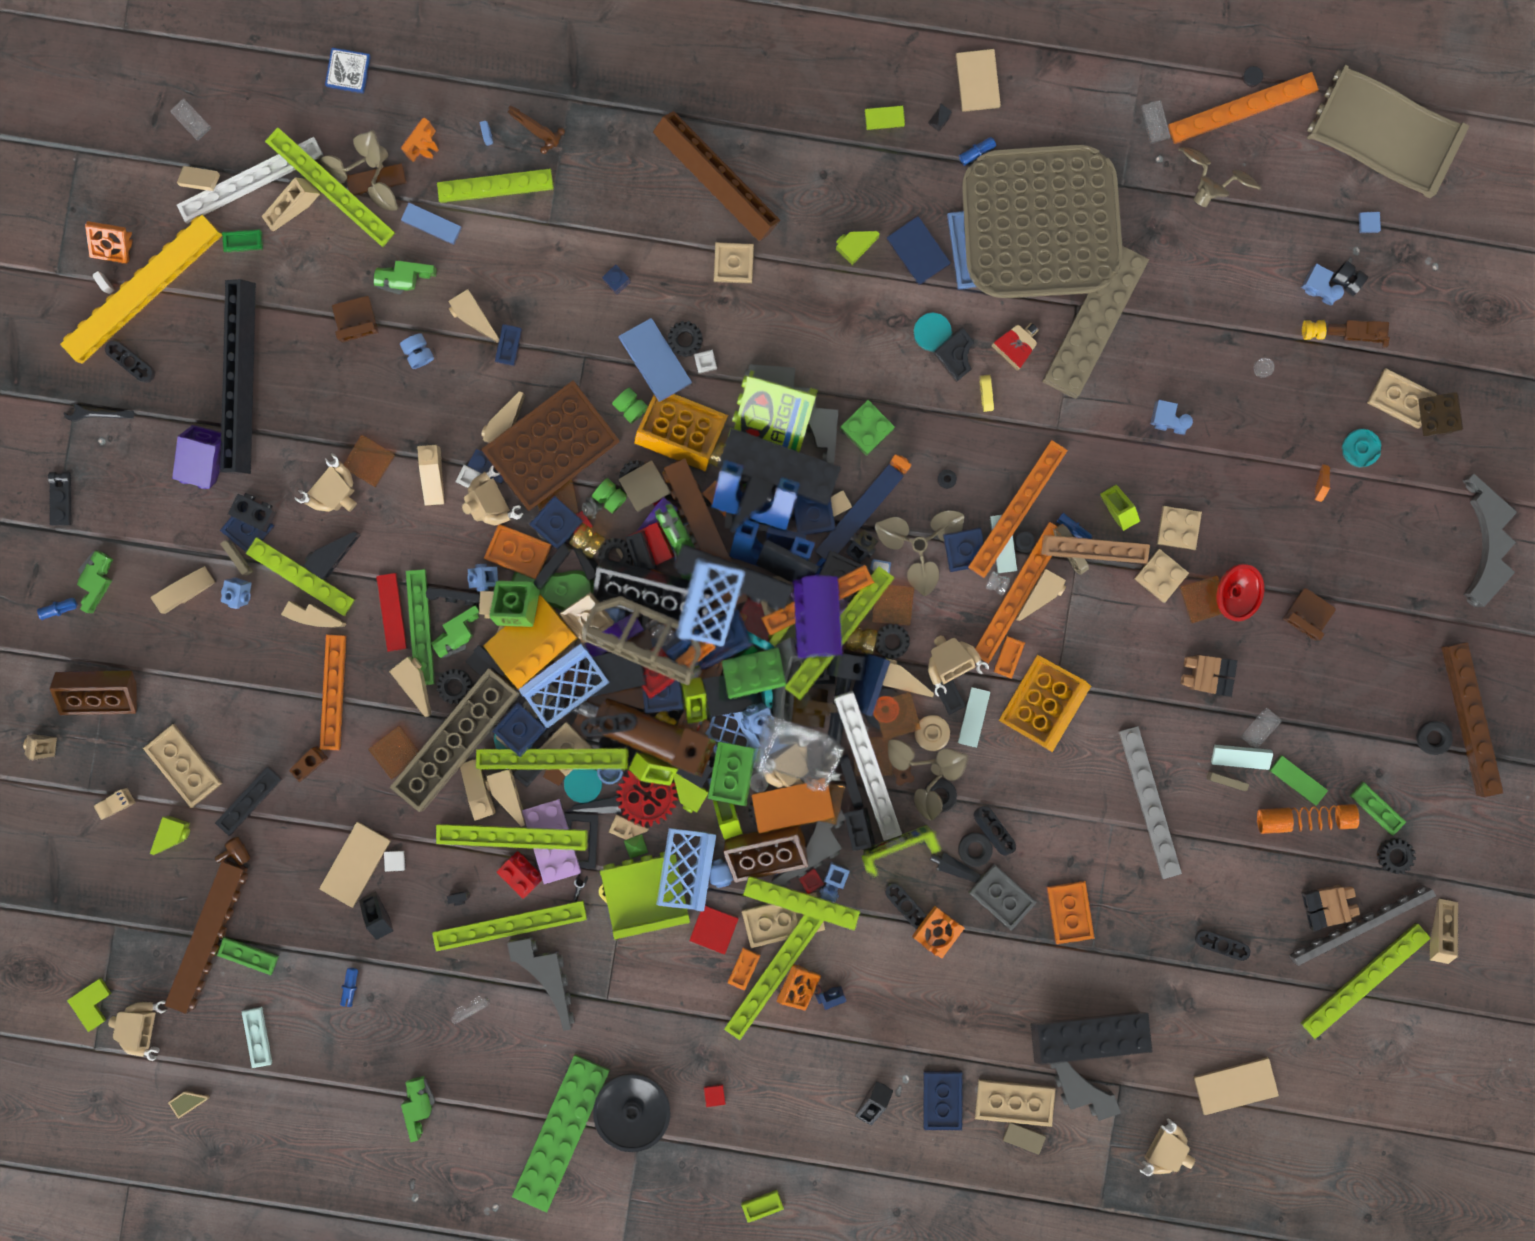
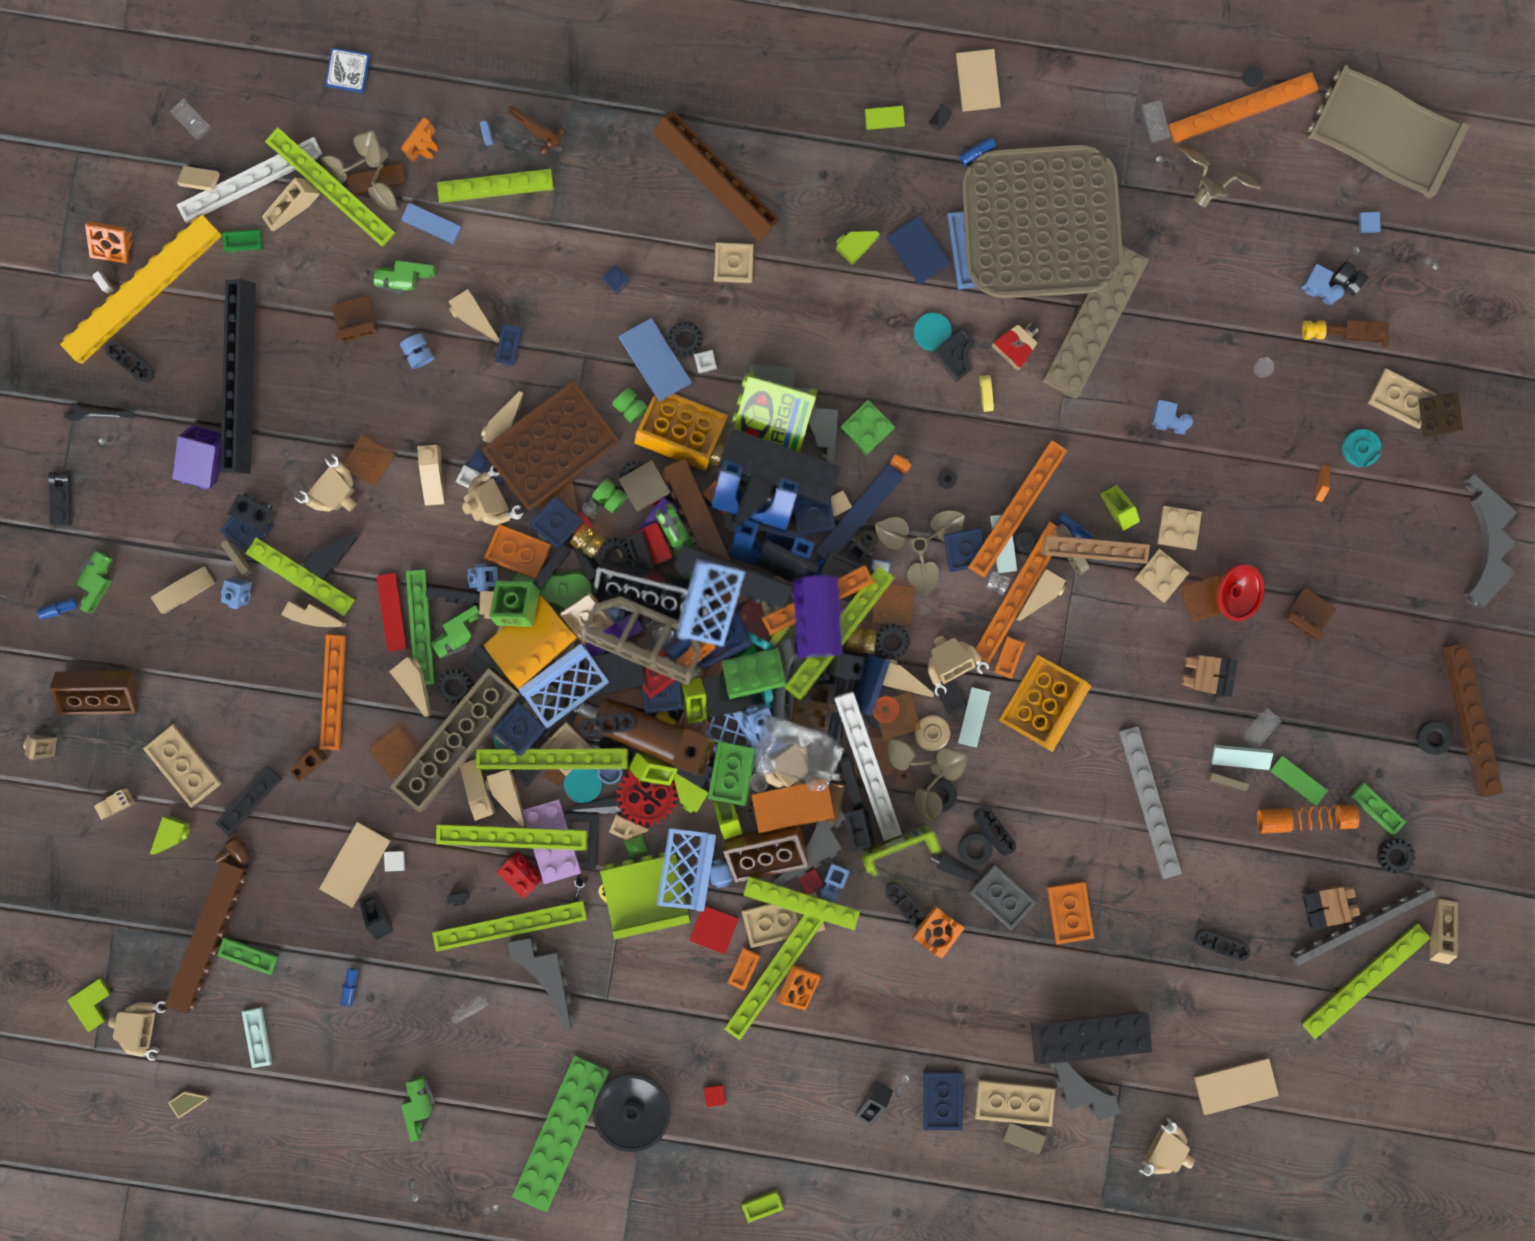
(830, 998): dark blue bracket -> none

